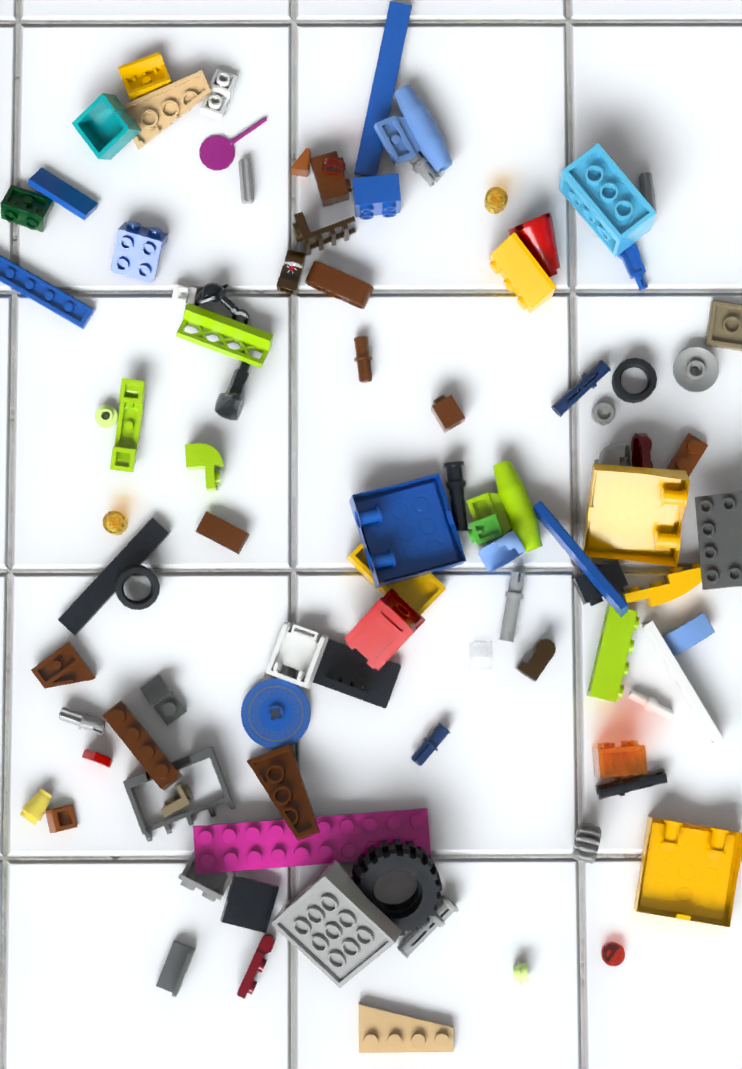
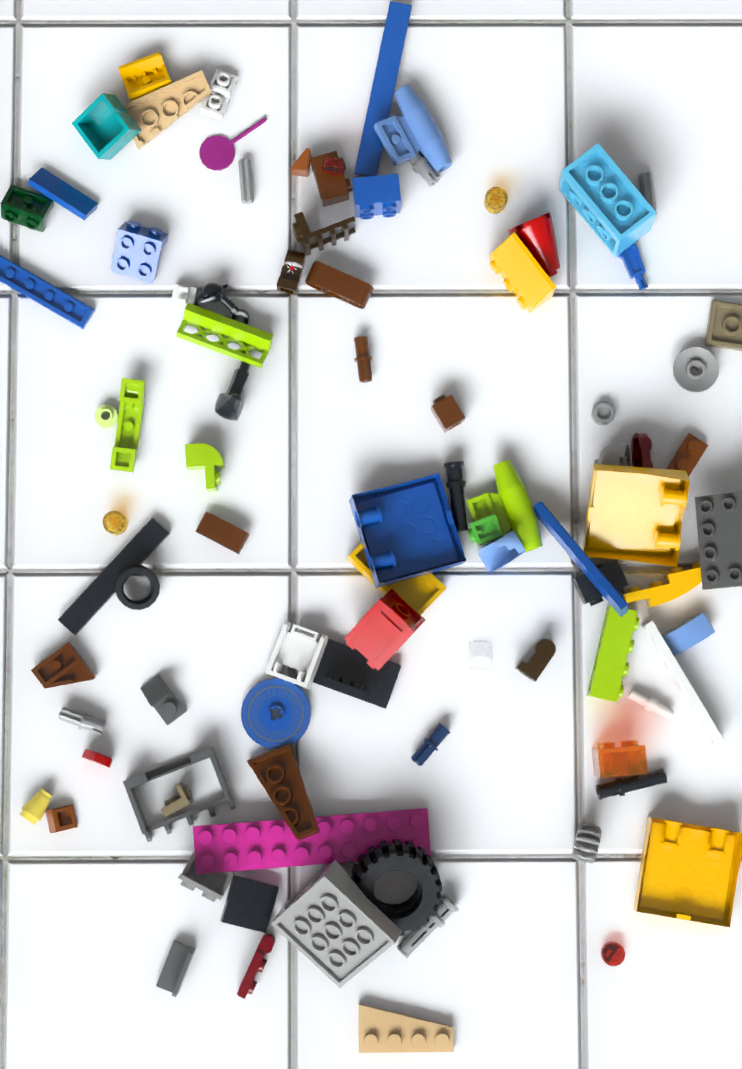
(142, 745): reddish brown brick -> none
(514, 596): light grey pin -> none
(521, 972): yellowish green plate -> none
(600, 370): dark blue pin -> none
(637, 363): black tyre -> none

